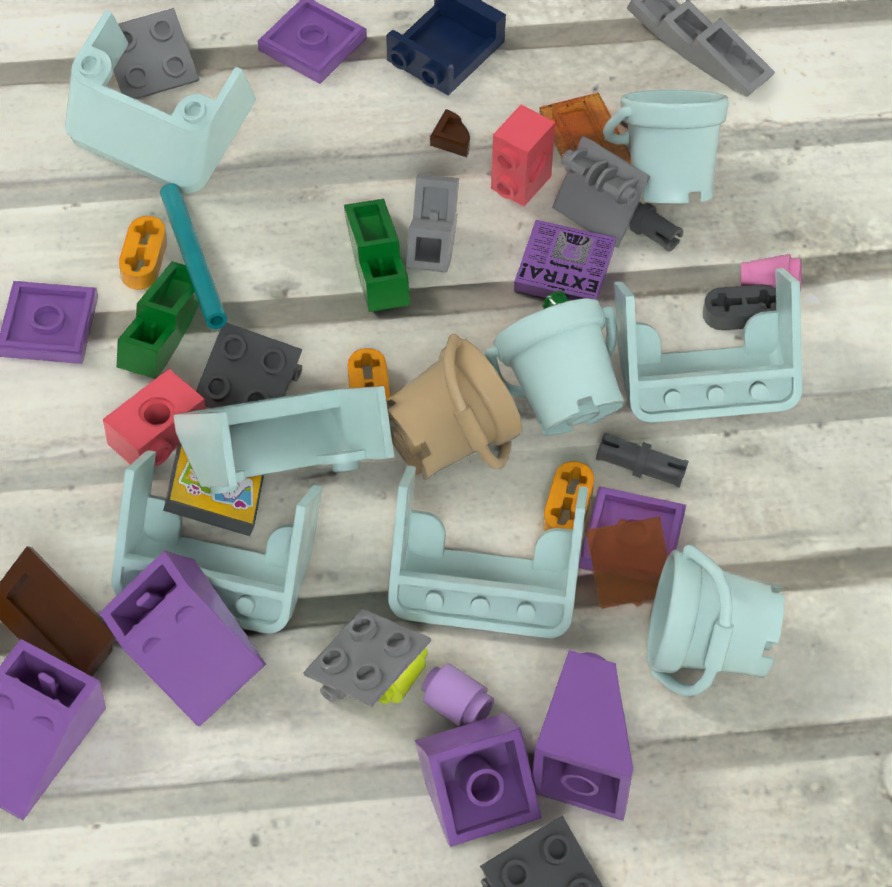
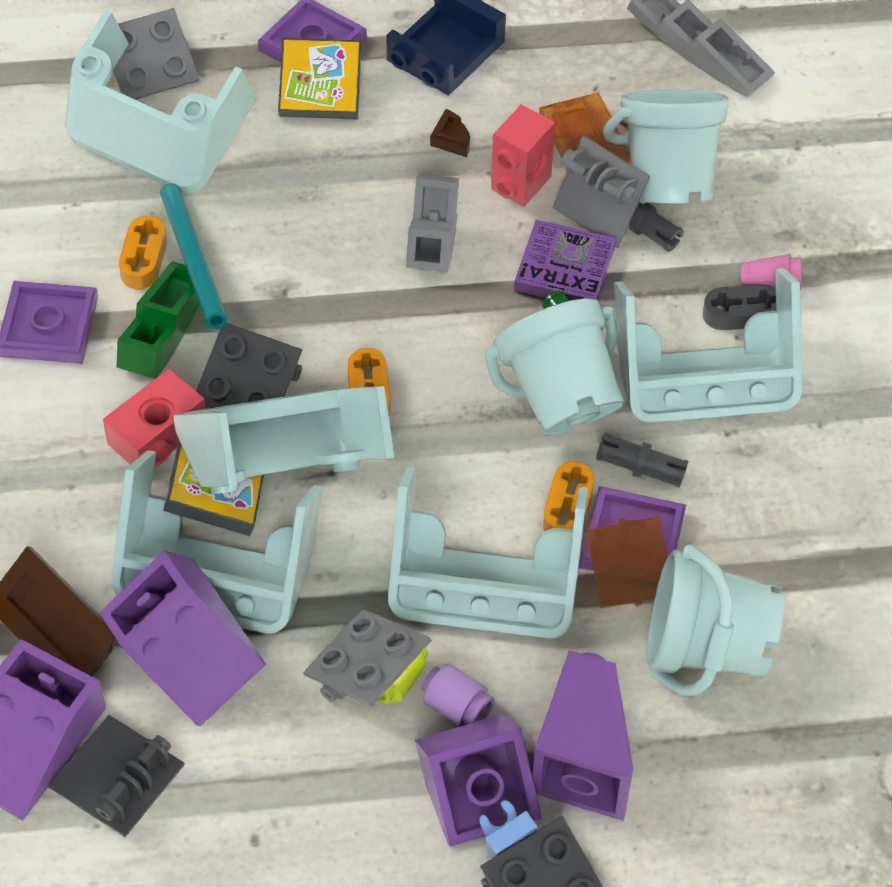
(117, 775): none -> dark grey hinge
(320, 78): none -> tile
(377, 255): green slope -> none
(454, 412): tan piece -> none
(504, 836): none -> light blue tile

